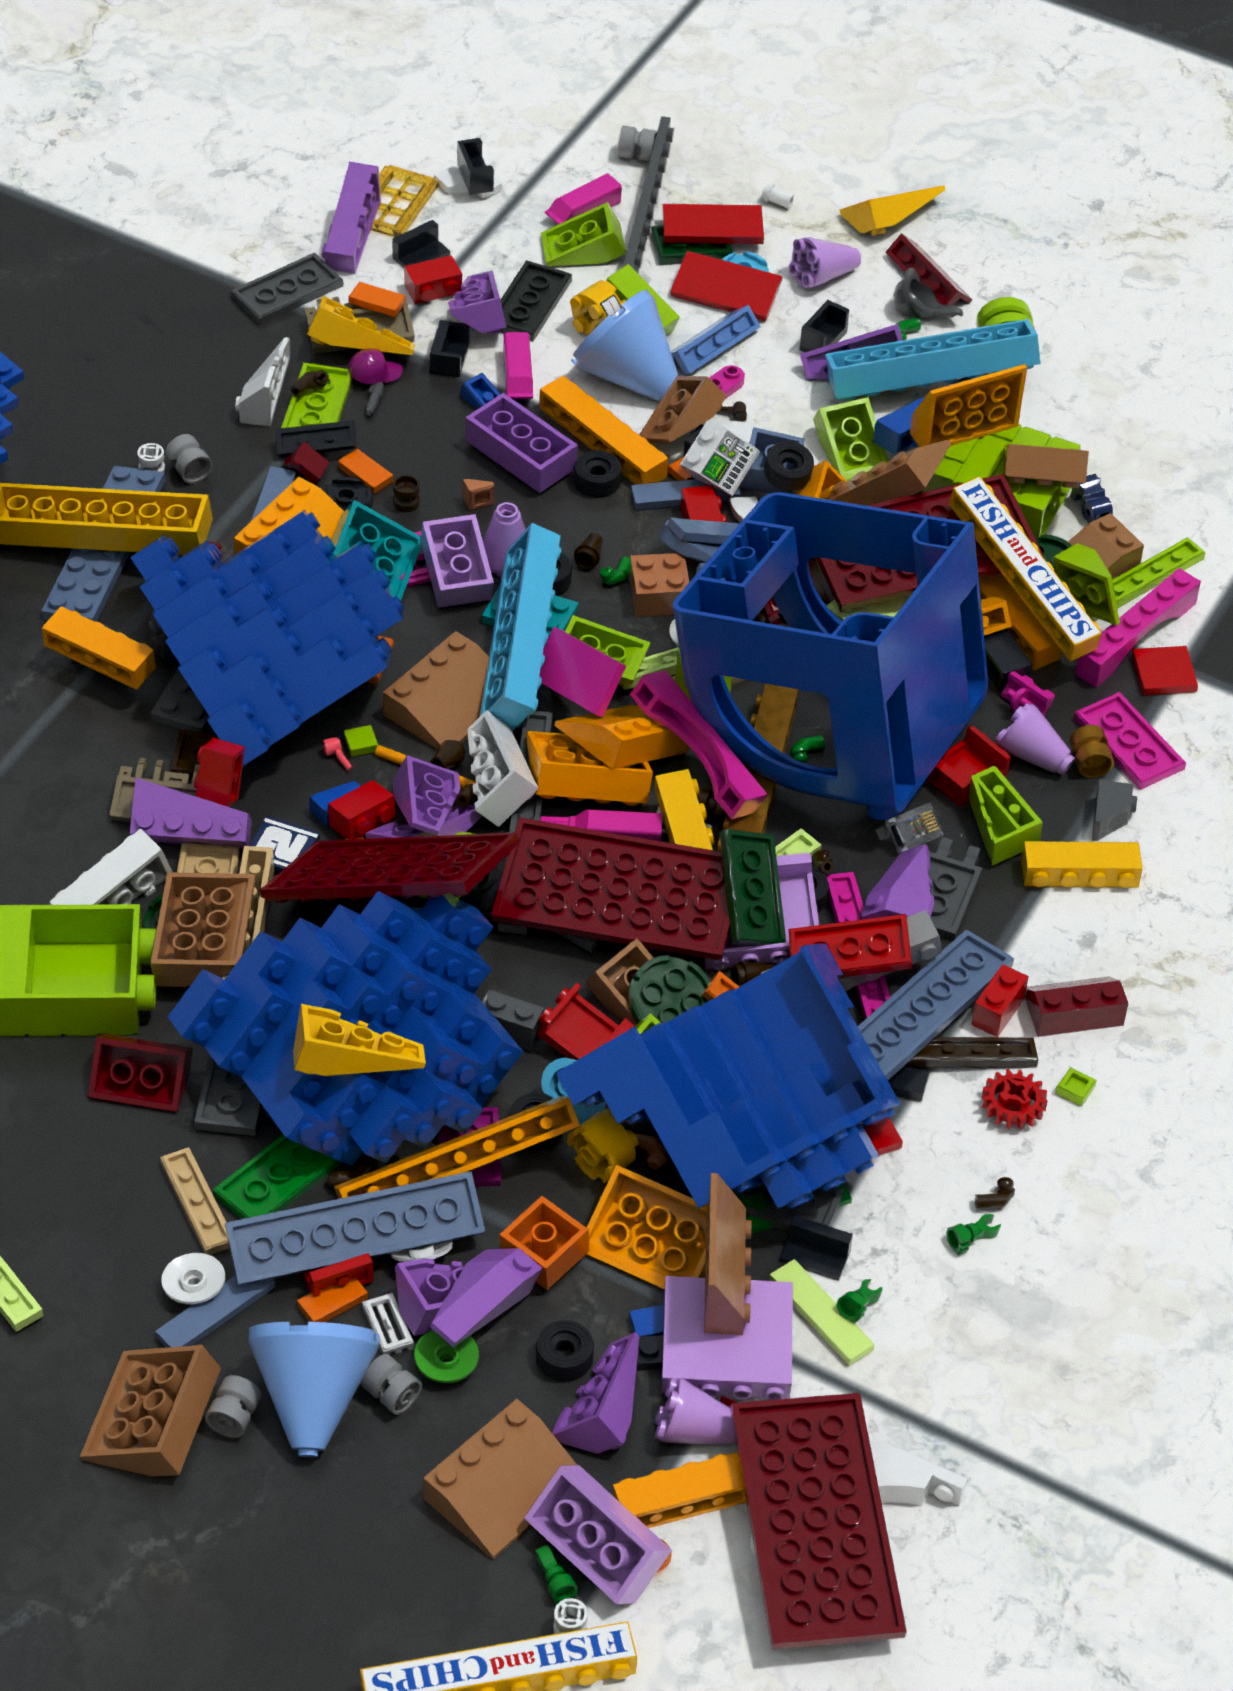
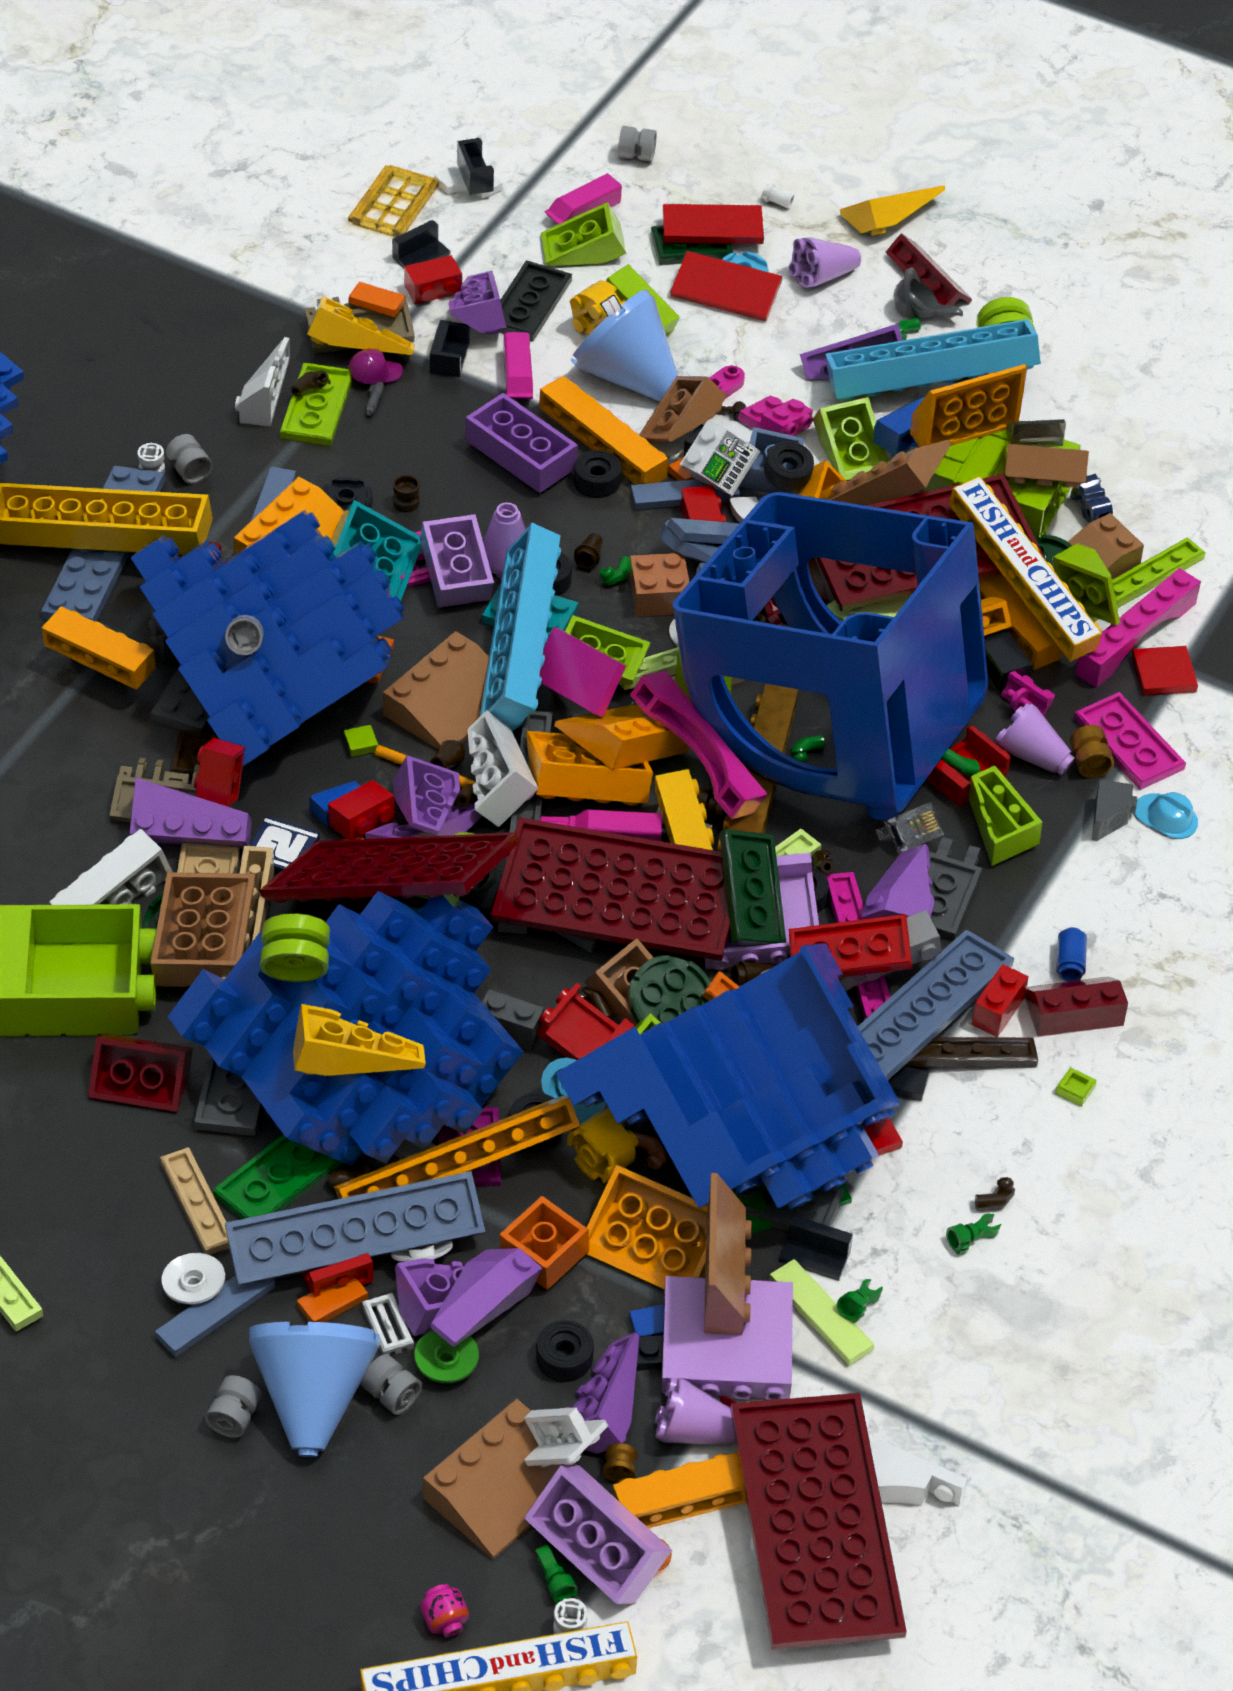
(152, 1410): medium nougat slope -> none
(244, 634): none -> light grey wheel
(287, 288): dark grey tile -> none
(295, 947): none -> lime wheel
(307, 462): dark red tile -> none
(320, 437): black plate -> none
(333, 746): coral hand -> none
(353, 217): medium lavender wedge -> none
(365, 469): orange tile -> none
(444, 1610): none -> dark pink head
(477, 493): nougat slope -> none
(478, 391): blue slope -> none
(561, 1436): none -> white bracket
(596, 999): none -> dark brown arm
(620, 1462): none -> pearl gold wheel
(649, 194): dark grey plate -> none
(715, 339): medium blue panel -> none
(777, 416): none -> dark pink plate
(824, 327): black panel -> none
(962, 764): none -> green arm
(1014, 1099): red gear -> none
(1037, 433): none -> clear smoke panel
(1071, 954): none -> blue head
(1081, 864): yellow brick -> none
(1167, 813): none -> medium azure piece

